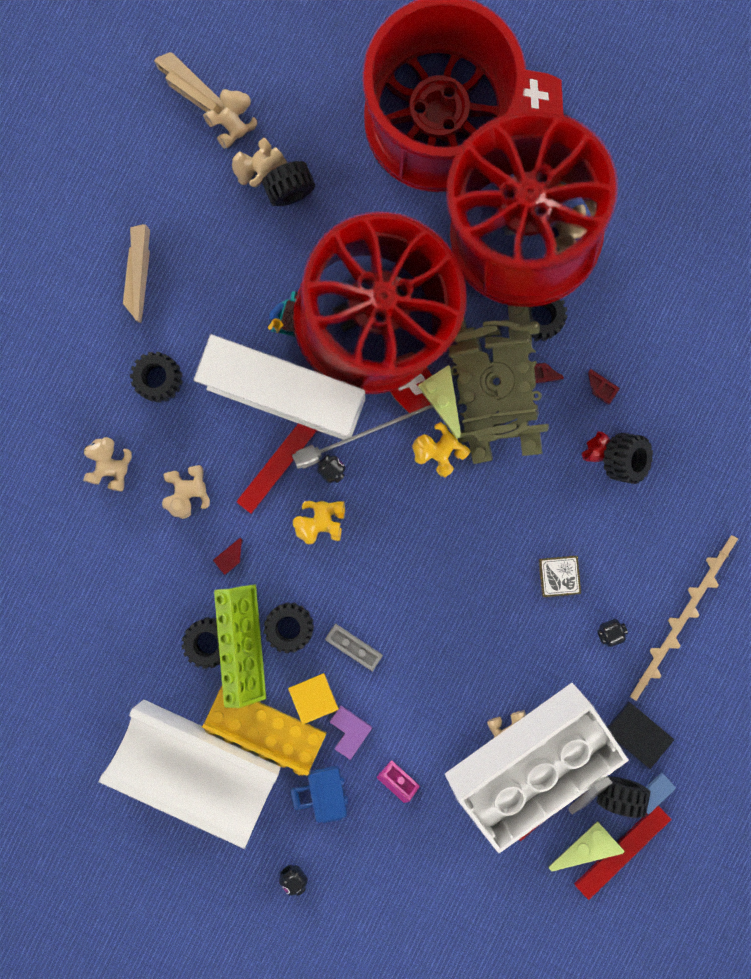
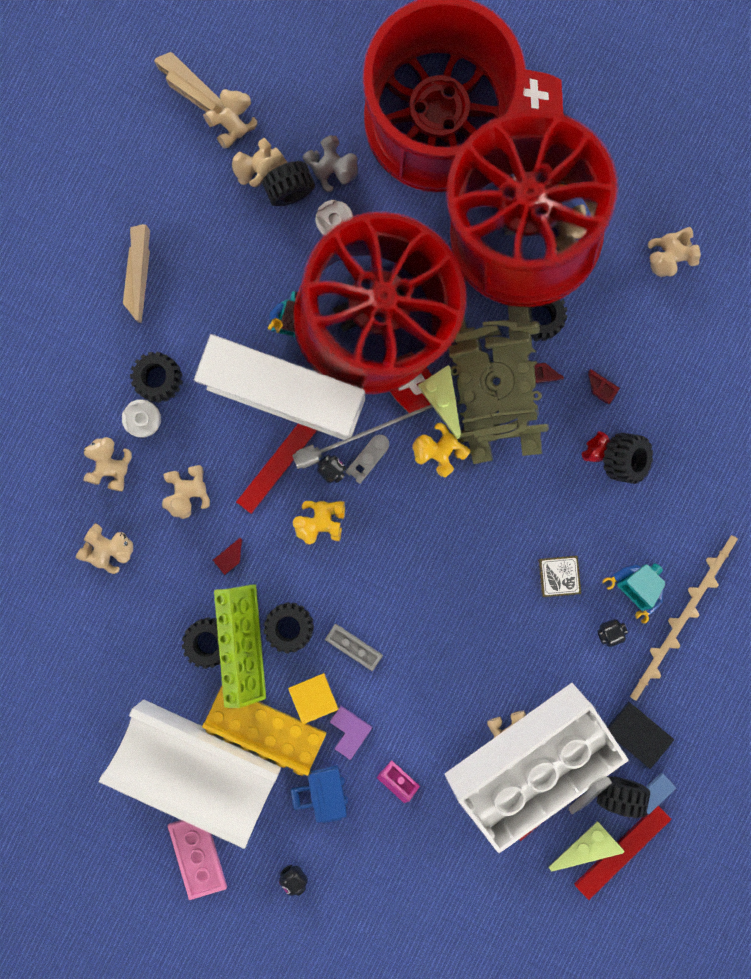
(119, 547): none -> tan animal
(141, 418): none -> white tile
(197, 859): none -> bright pink tile
(331, 214): none -> white tile
(344, 167): none -> light grey animal
(369, 457): none -> light grey plate
(642, 586): none -> torso
(677, 249): none -> tan animal

